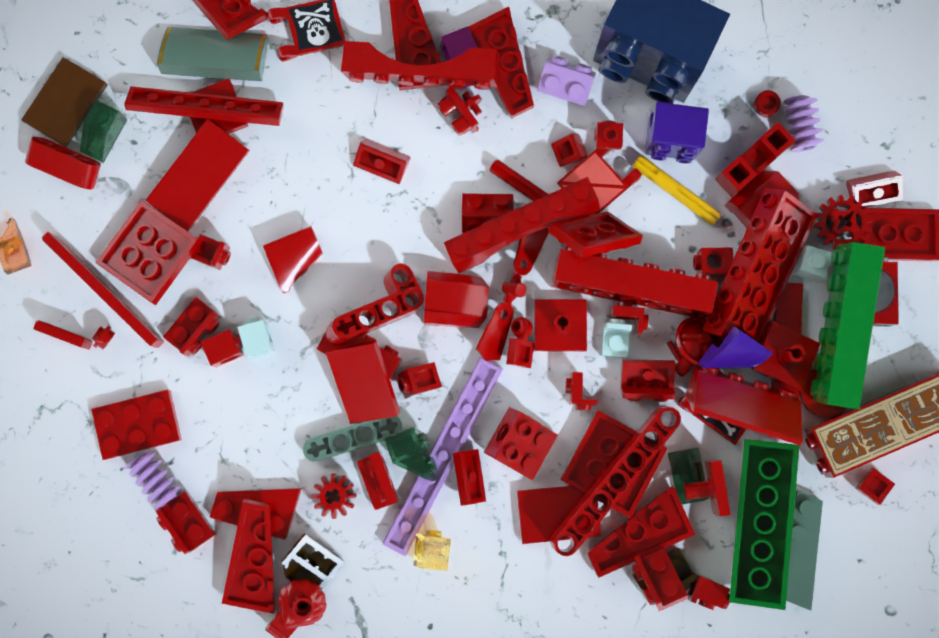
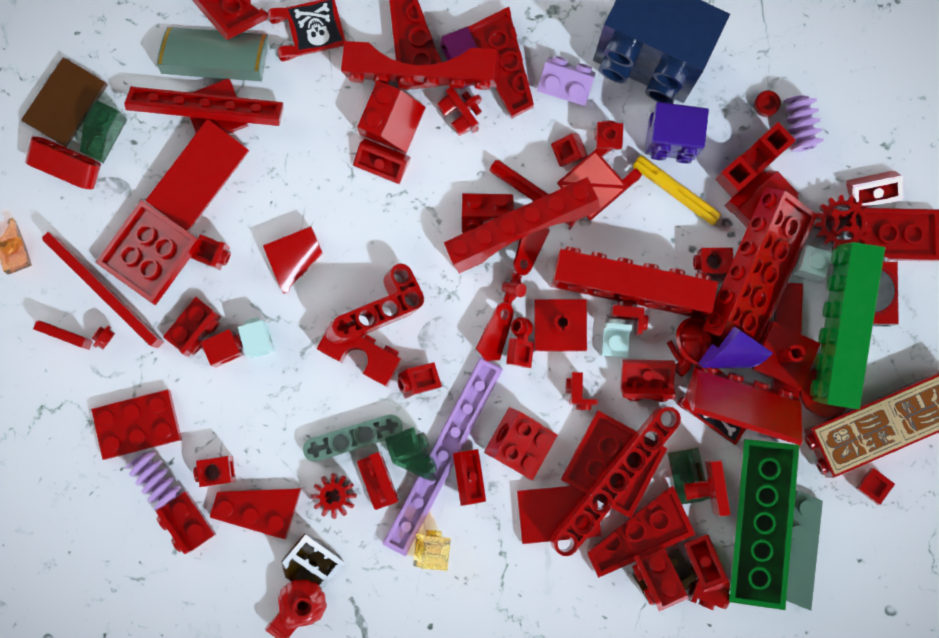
(226, 471): none -> red brick
(251, 563): red wing -> none
(363, 382): red tile -> none
(390, 117): none -> red slope
(455, 300): red slope -> none
(595, 234): red plate -> none
(706, 564): none -> red slope

